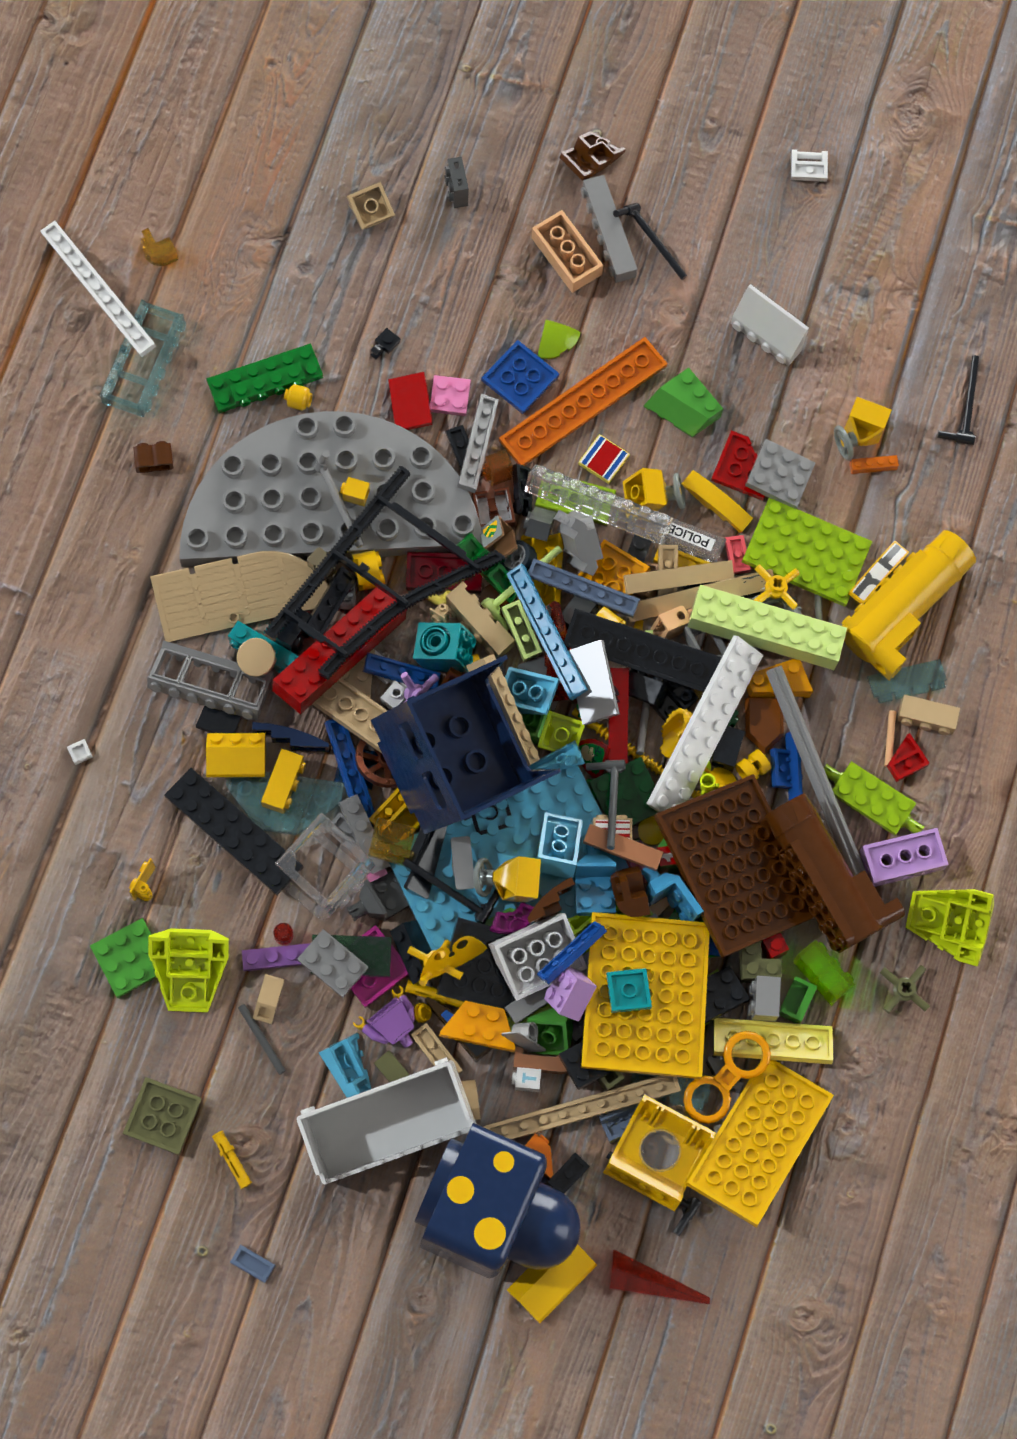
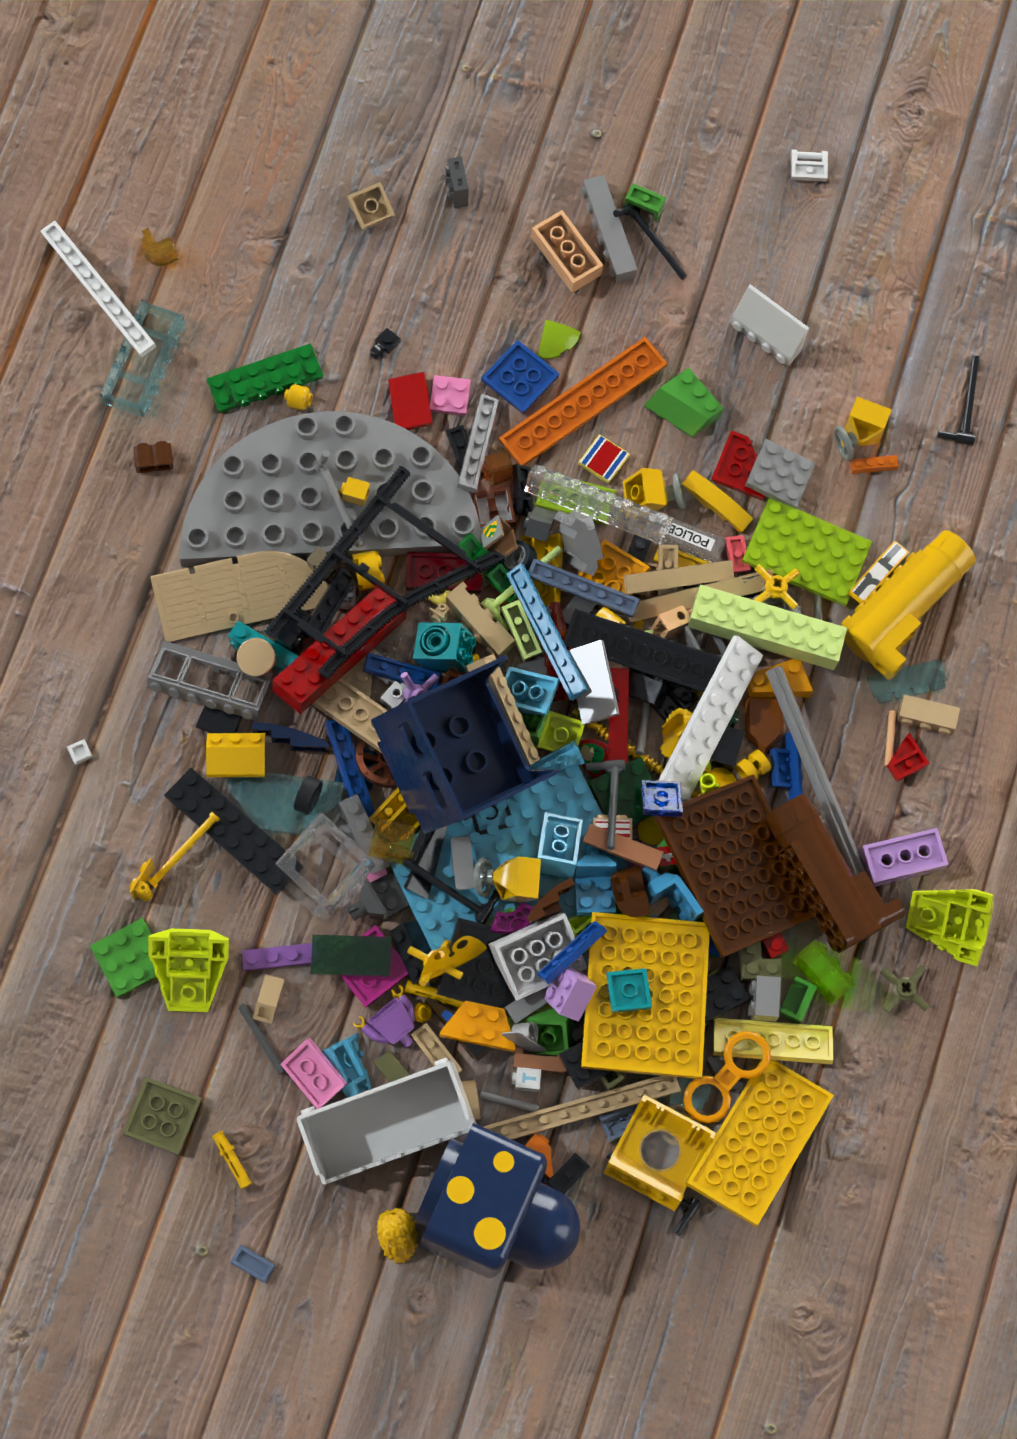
(183, 849): none -> yellow bar
(280, 931): clear red wheel -> none
(283, 781): yellow brick -> none
(308, 795): none -> black tyre
(314, 1073): none -> bright pink plate
(332, 963): light grey plate -> none
(397, 1234): none -> yellow piece
(508, 1101): none -> light grey bar
(546, 1288): yellow slope -> none
(590, 155): reddish brown slope -> none
(637, 1278): clear red wedge -> none
(646, 200): none -> bright green panel
(661, 798): none -> clear blue tile
(873, 798): lime plate -> none

